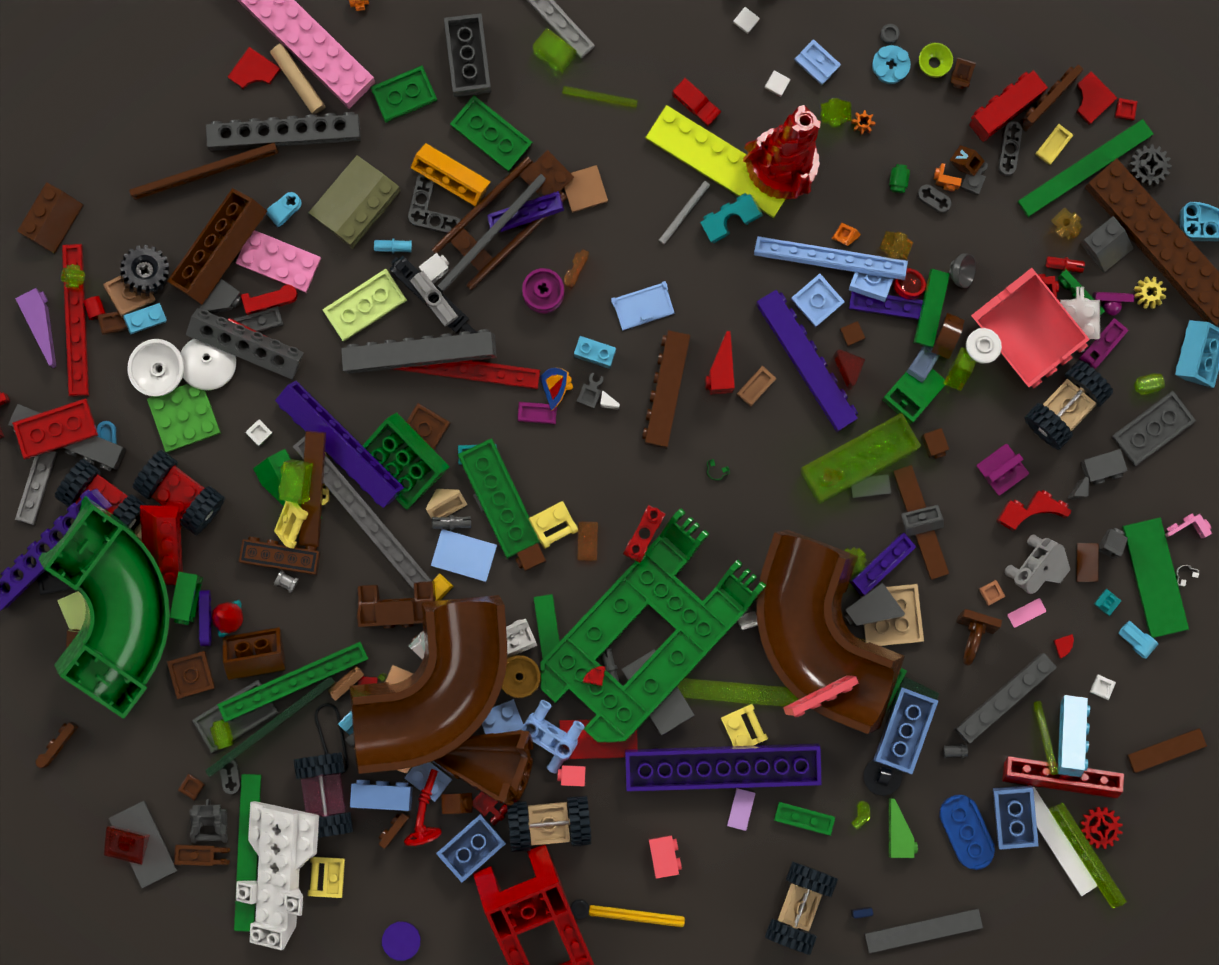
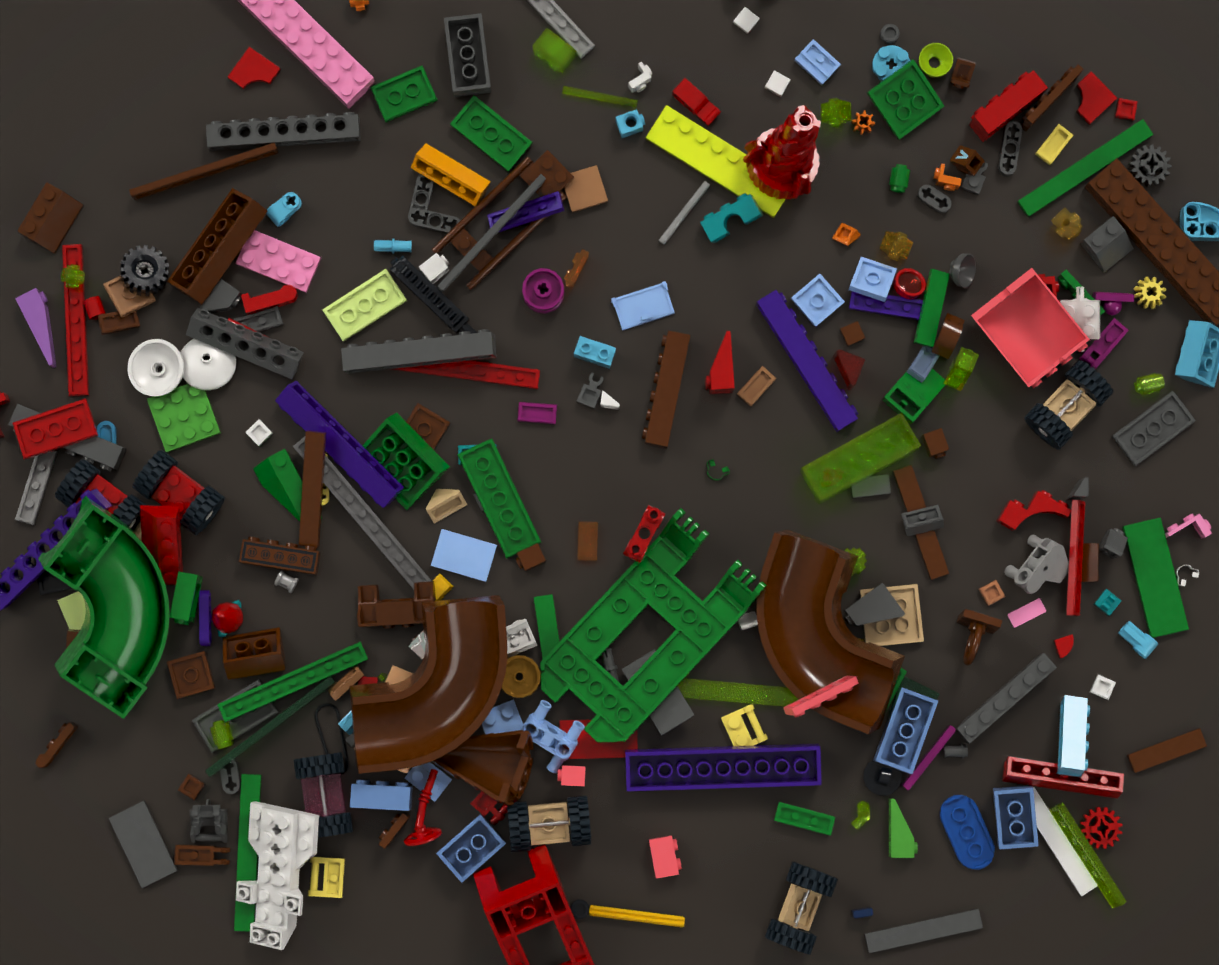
(125, 844): clear red slope -> none
(144, 318): medium azure plate -> none
(290, 523): light yellow plate -> none
(295, 481): clear neon green brick -> none
(297, 79): tan brick -> none
(355, 201): olive slope -> none
(401, 941): dark purple tile -> none
(441, 307): light grey piece -> none
(451, 522): dark grey pin -> none
(456, 803): reddish brown brick -> none
(550, 518): light yellow plate -> none
(555, 383): shield -> none
(595, 676): red tile -> none
(626, 131): none -> medium azure brick
(639, 83): none -> white bracket
(741, 809): lavender tile -> none
(831, 258): light blue tile -> none
(882, 564): dark purple plate -> none
(905, 99): none -> green plate
(928, 757): none -> magenta tile
(983, 345): white wheel -> none
(1003, 469): magenta bracket -> none
(1045, 738): clear neon green bar -> none
(1064, 263): red axle -> none
(1075, 558): none -> red tile
(1104, 466): dark grey brick -> none

